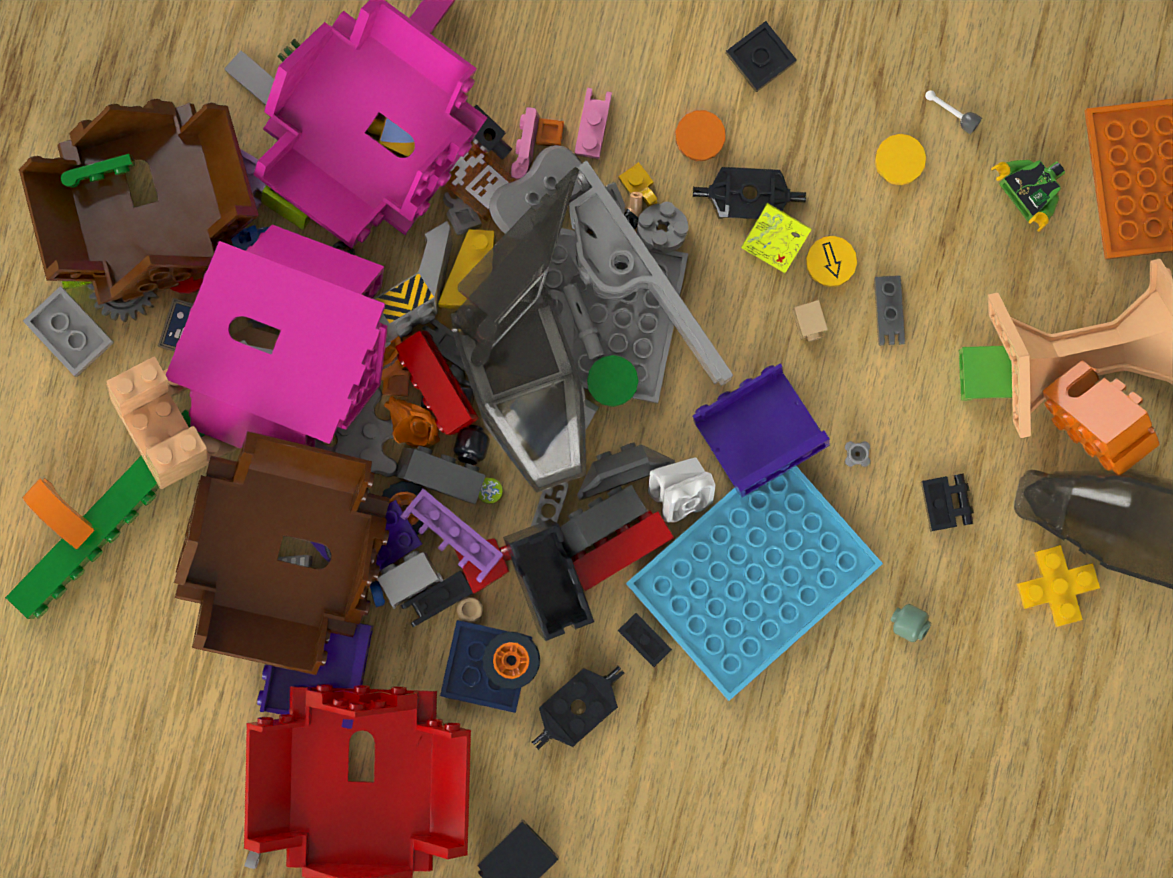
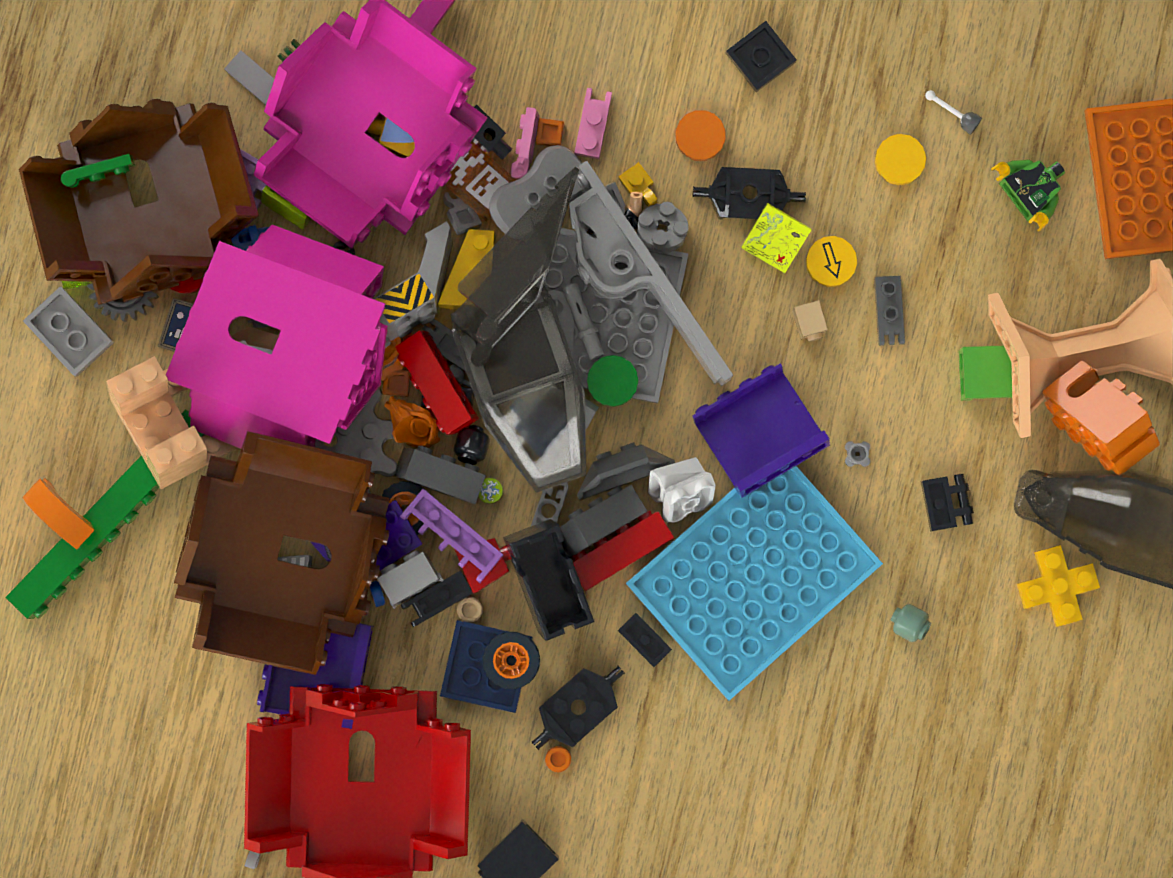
(558, 759): none -> orange tile

